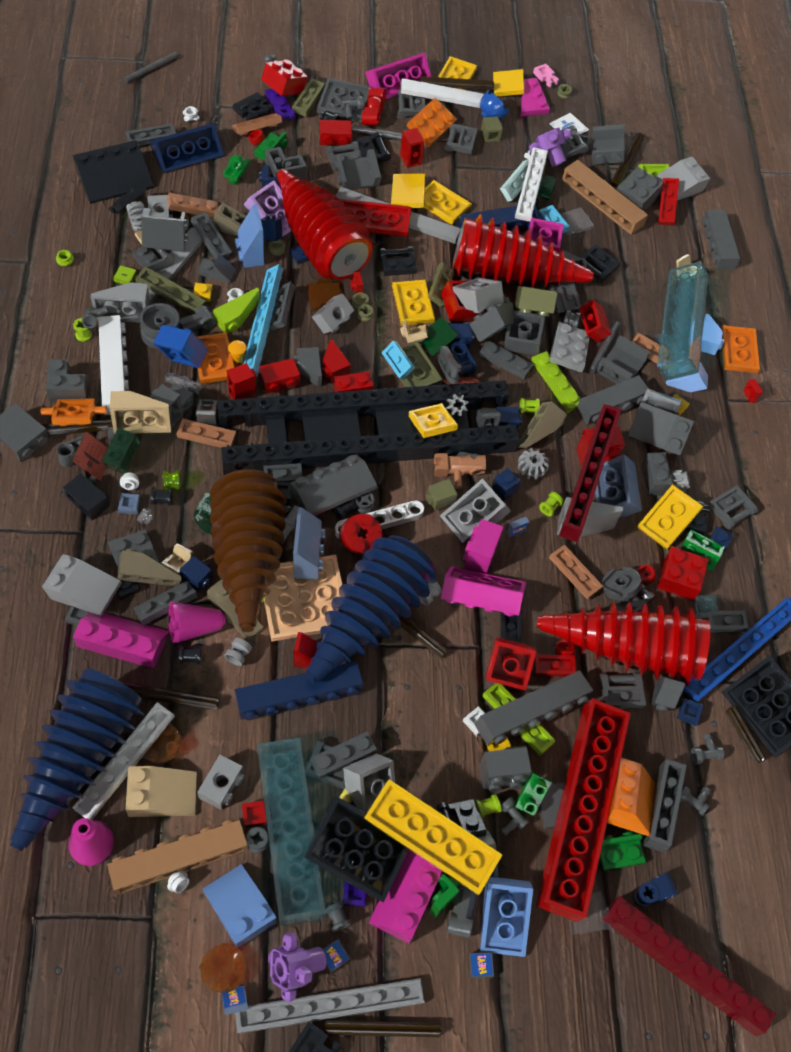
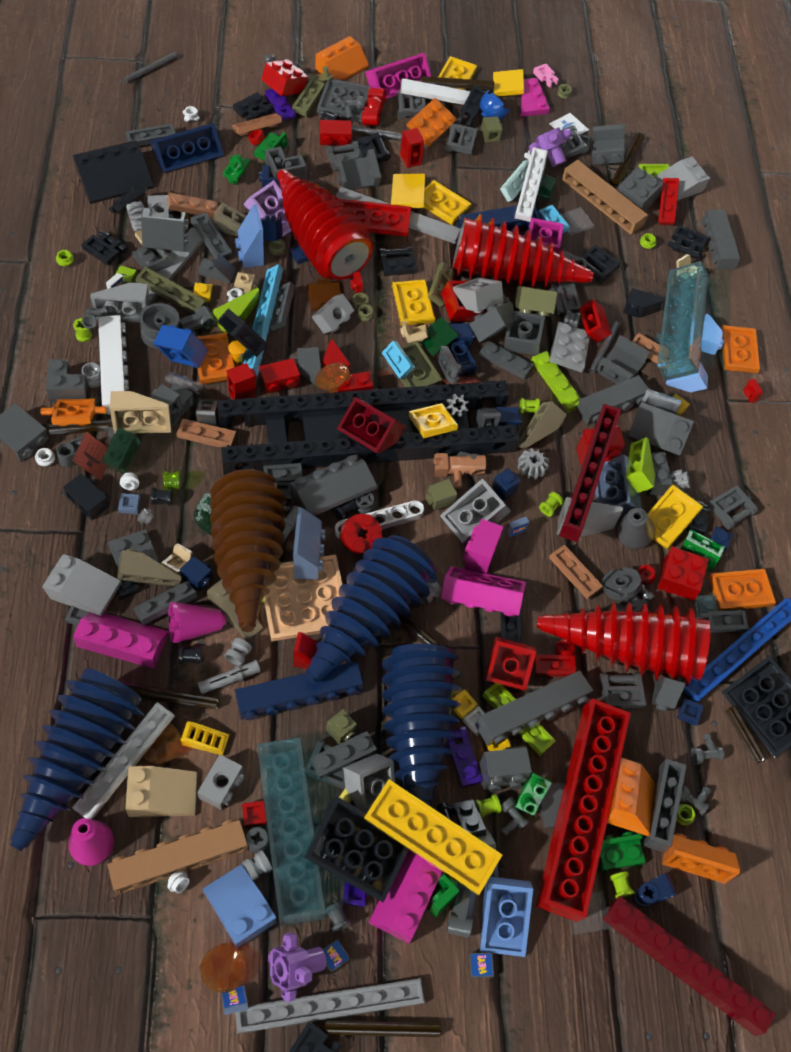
(42, 453): none -> white plate
(93, 374): none -> light grey wheel
(101, 250): none -> black plate
(115, 281): none -> white tile
(194, 743): none -> yellow slope
(228, 677): none -> light grey pin
(242, 332): none -> black panel
(245, 281): none -> tan bracket
(257, 865): none -> light grey wheel
(320, 77): none -> olive piece
(332, 376): none -> clear orange dish
(341, 727): none -> olive brick
(342, 59): none -> orange slope
(370, 426): none -> dark red slope
(420, 713): none -> dark blue cone
(464, 759): none -> dark purple plate
(468, 704): none -> yellow plate
(471, 105): none -> black hinge
(622, 884): none -> lime bush
(636, 529): none -> dark grey cone
(640, 466): none -> lime slope
(642, 303): none -> black slope
(648, 241): none -> lime plate
(688, 810): none -> lime plate
(689, 238): none -> black plate
(701, 859): none -> orange slope
(742, 589): none -> orange plate

